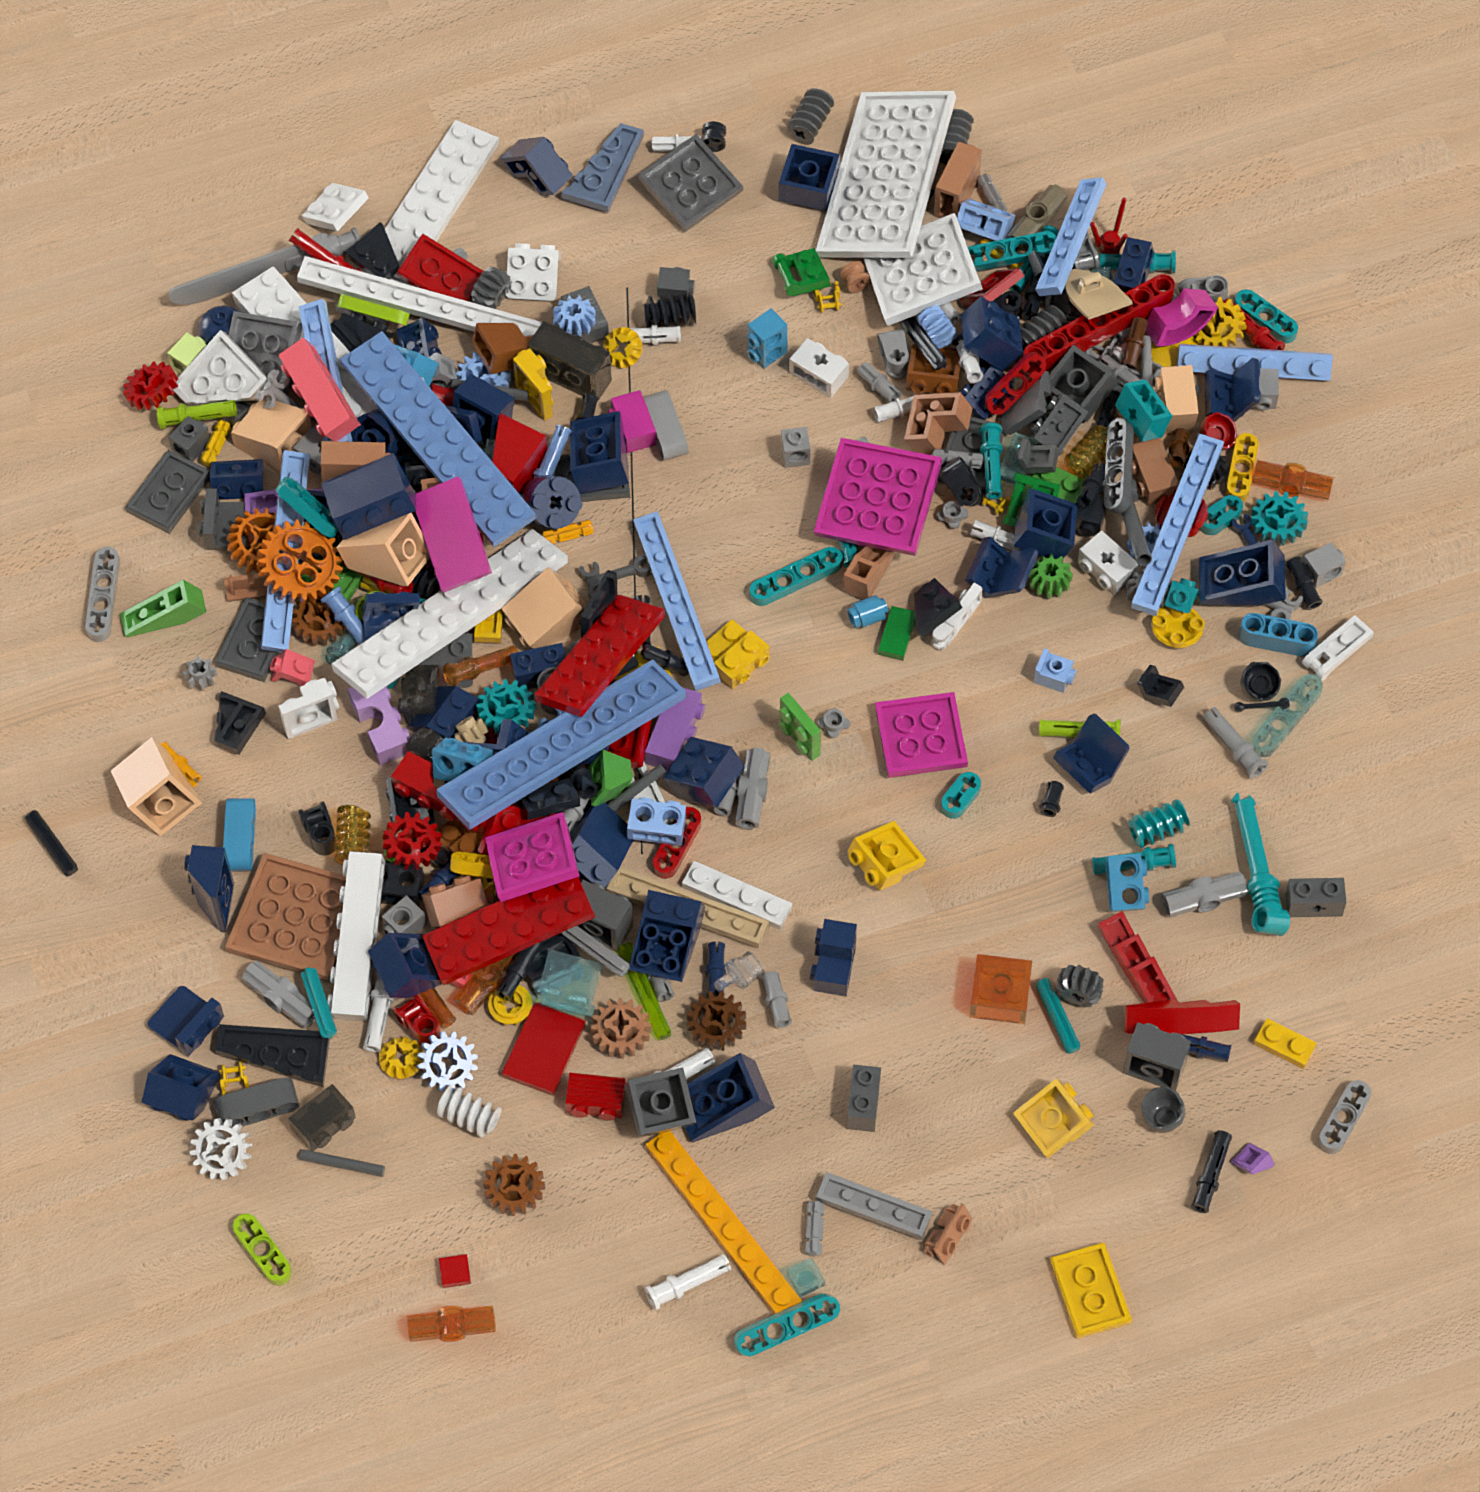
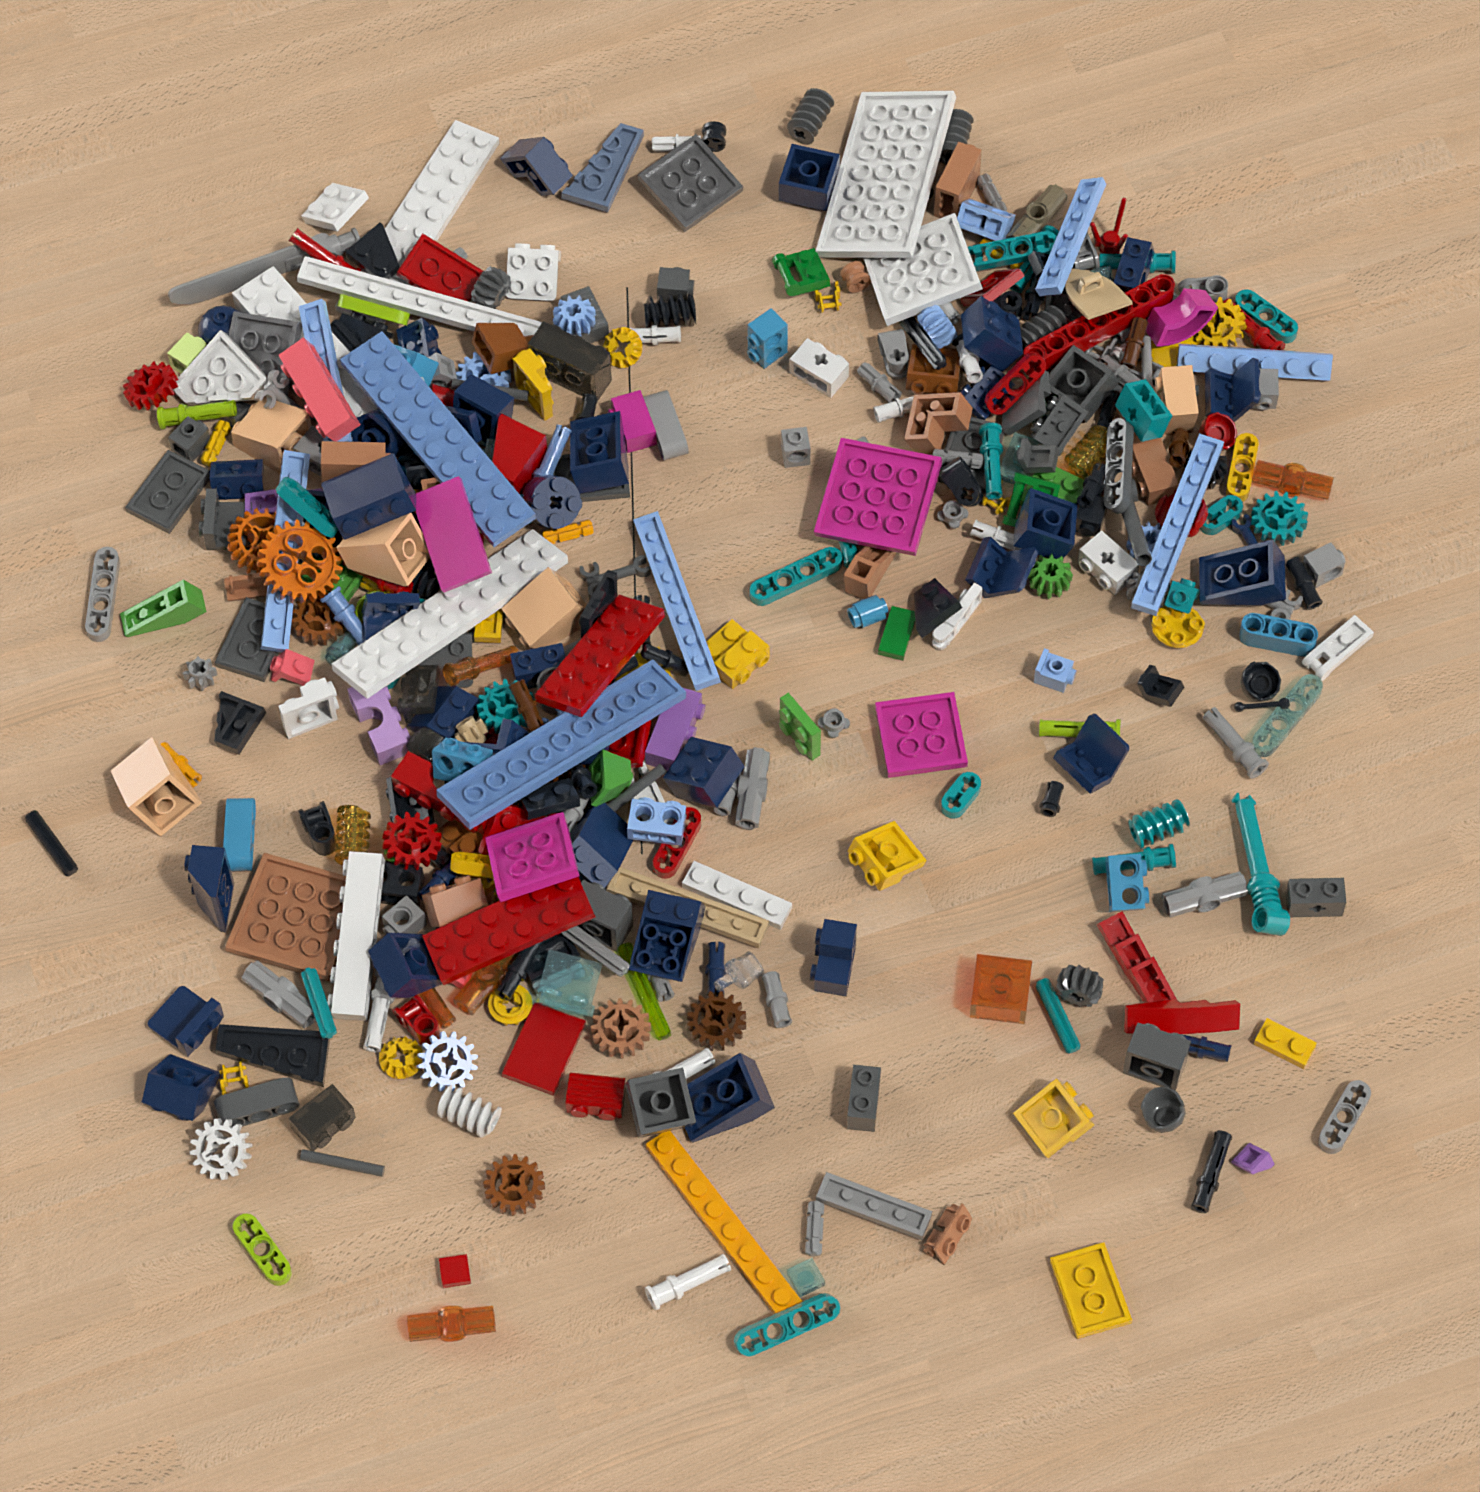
(526, 705): none -> reddish brown pin

